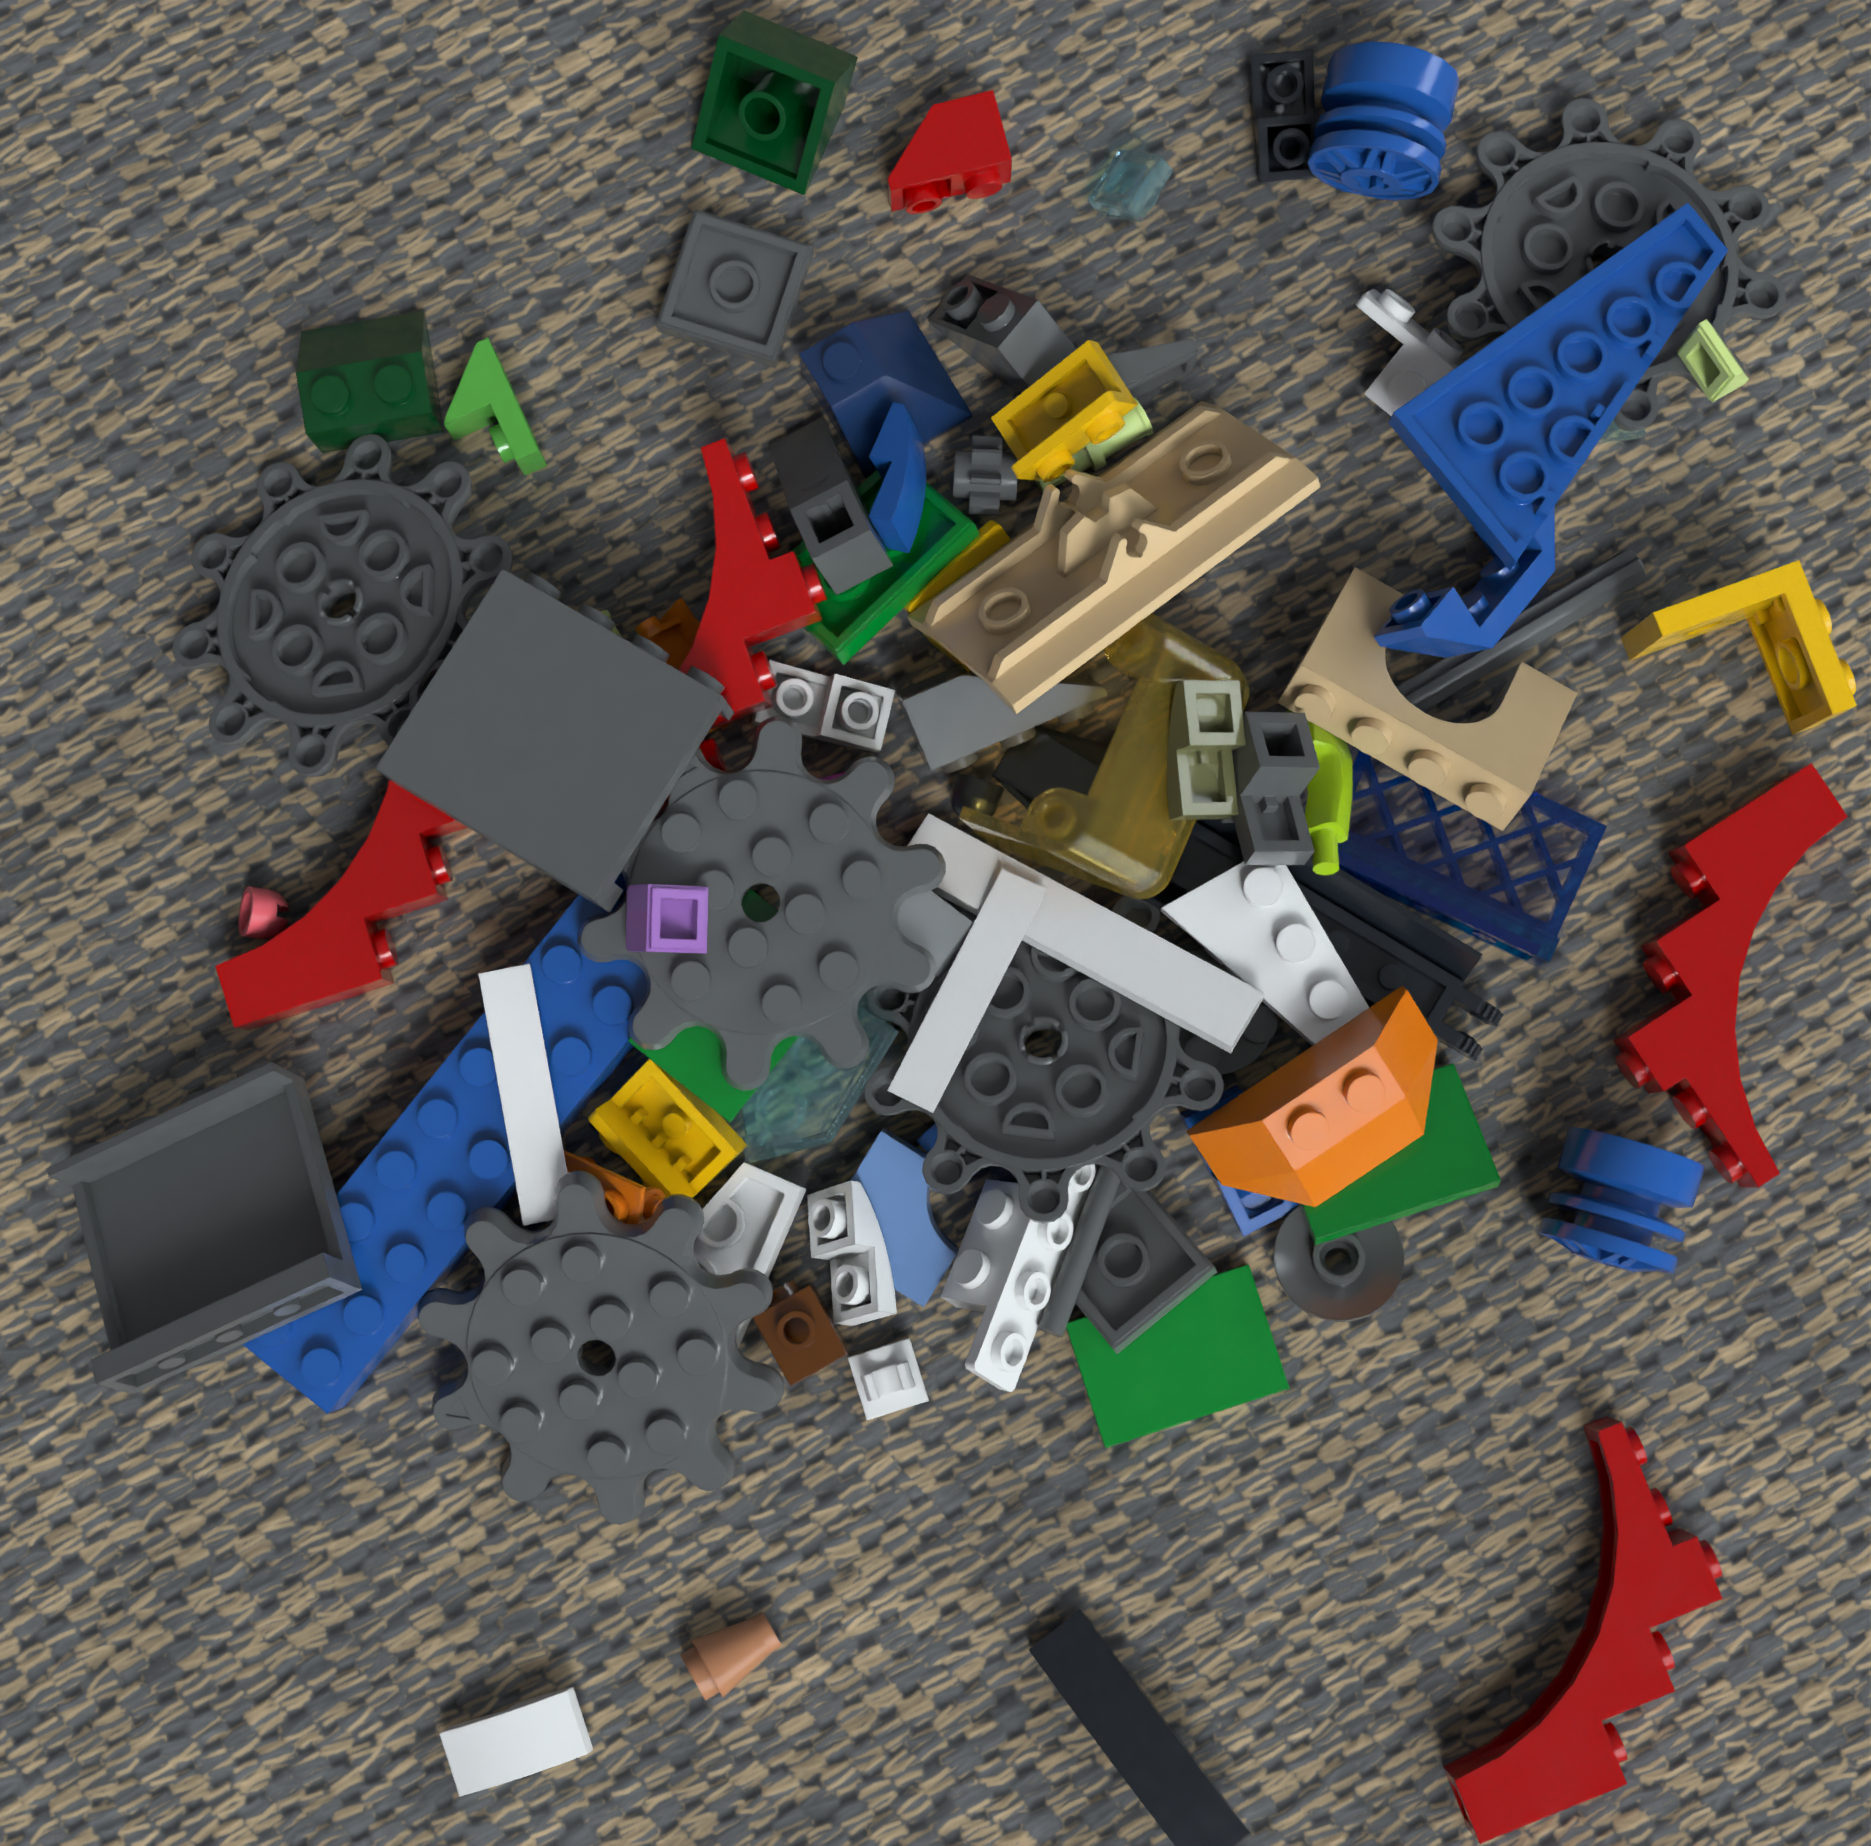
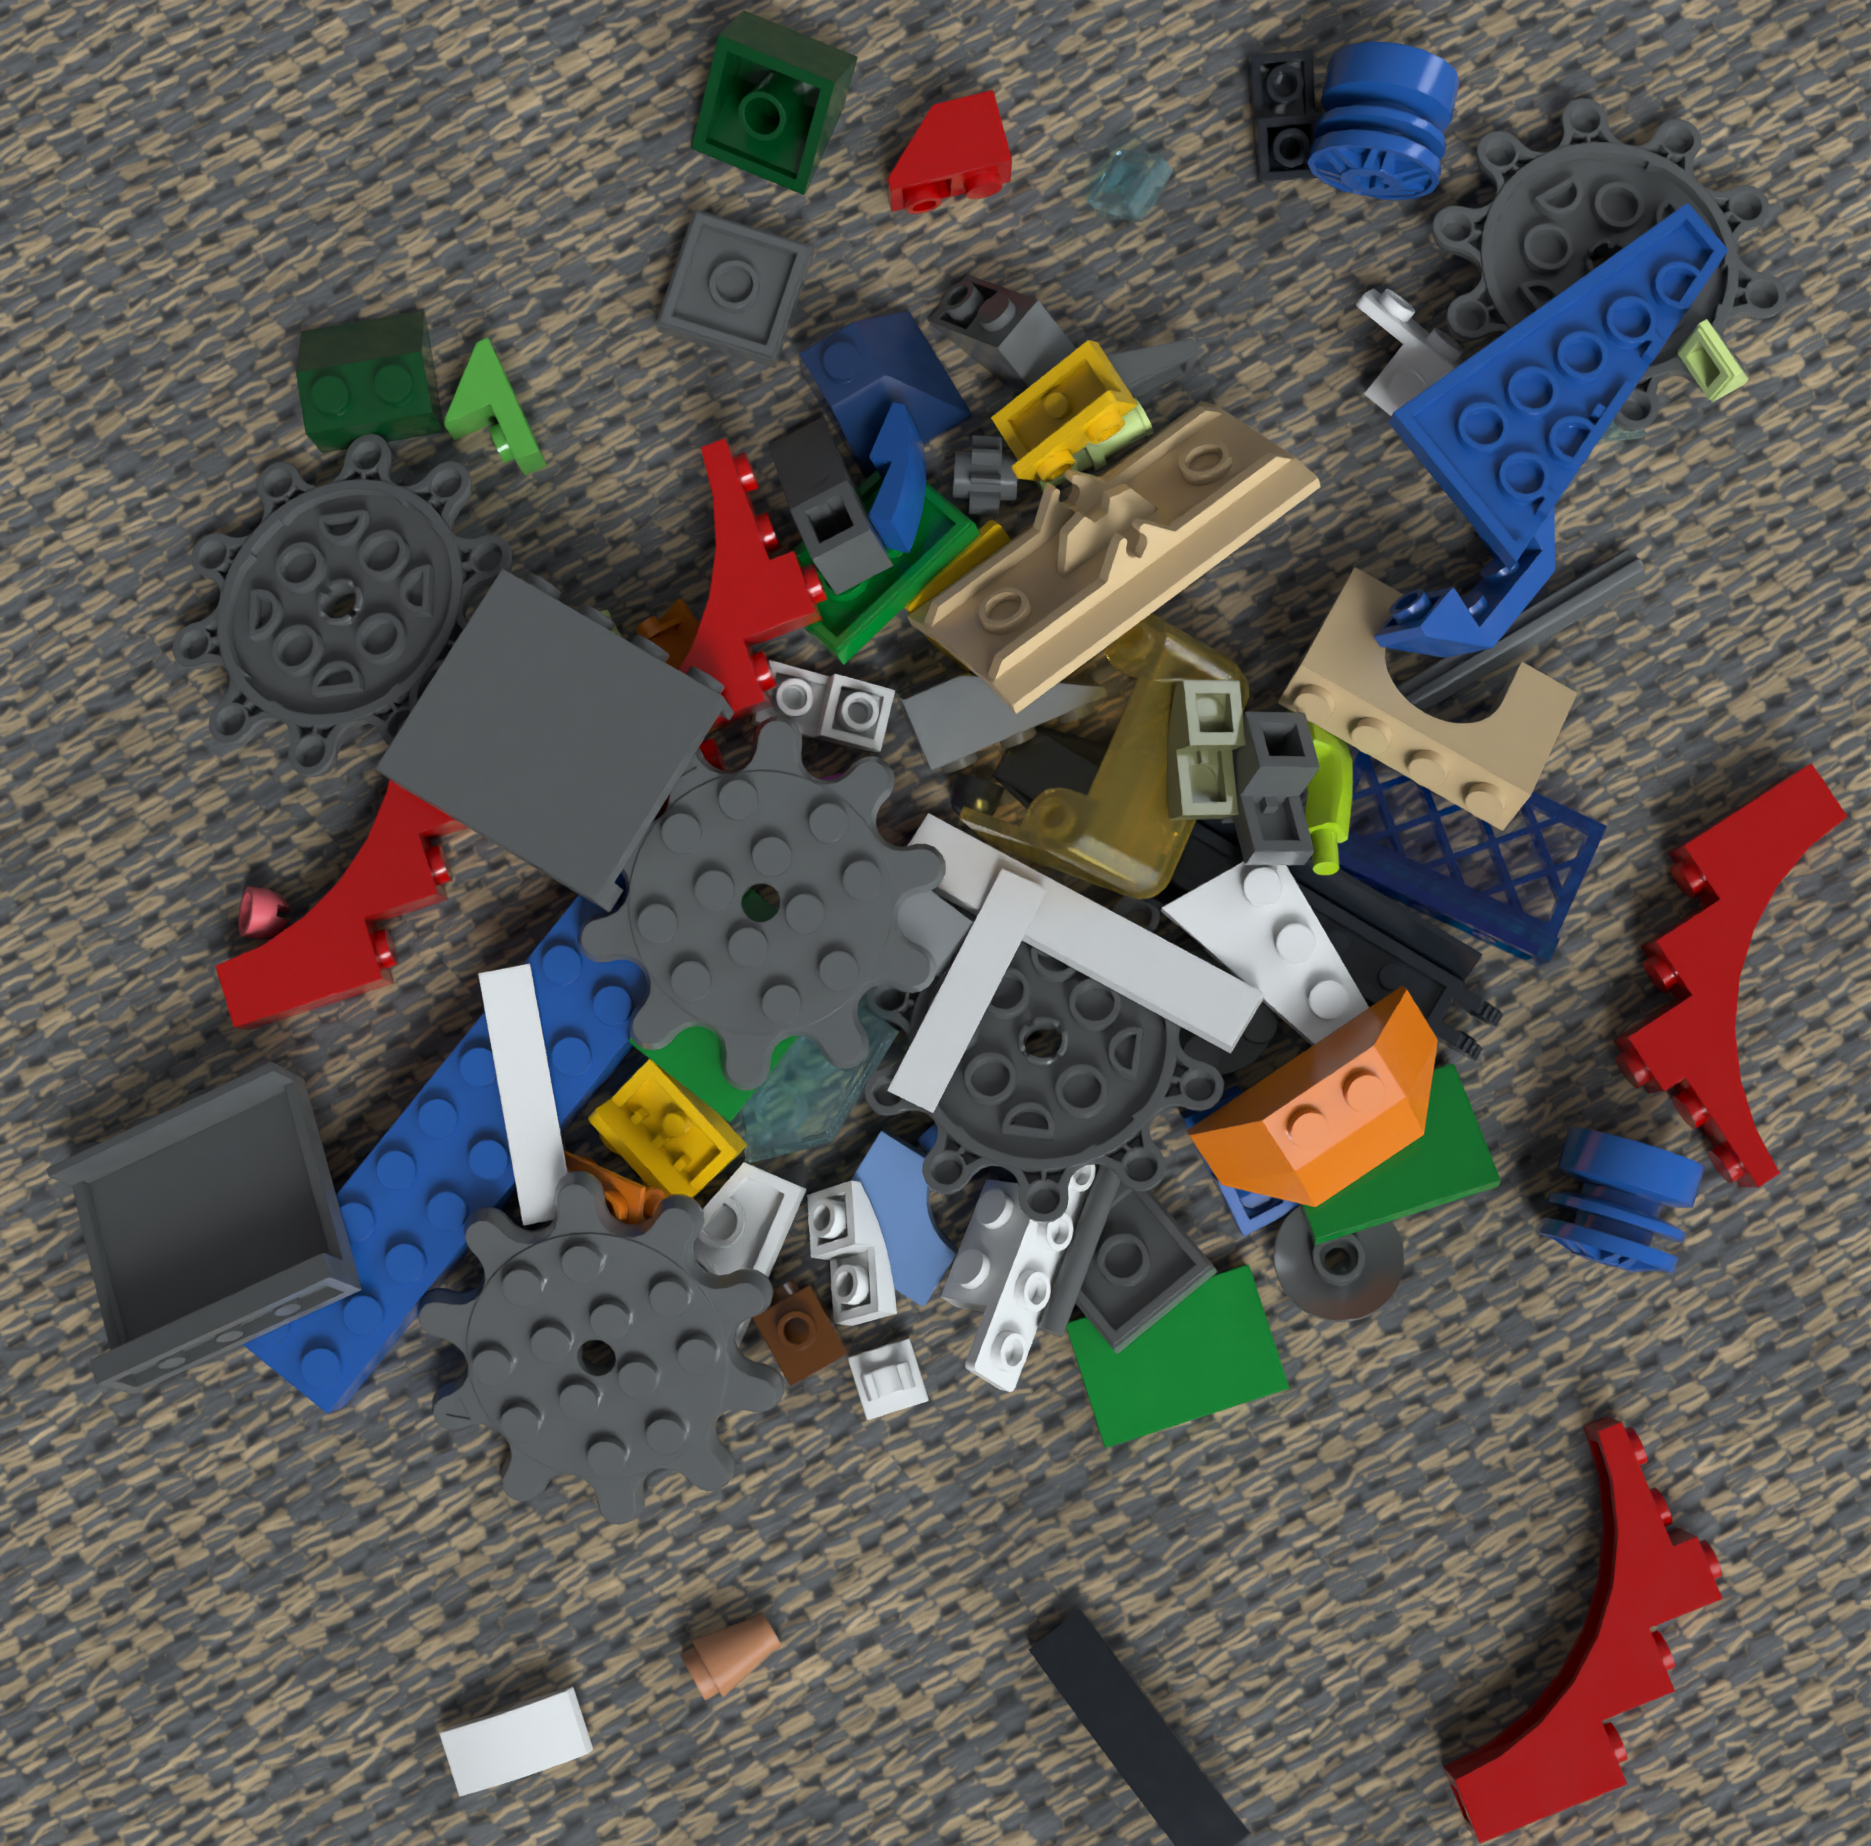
(666, 918): medium lavender slope -> none
(1789, 633): yellow bracket -> none

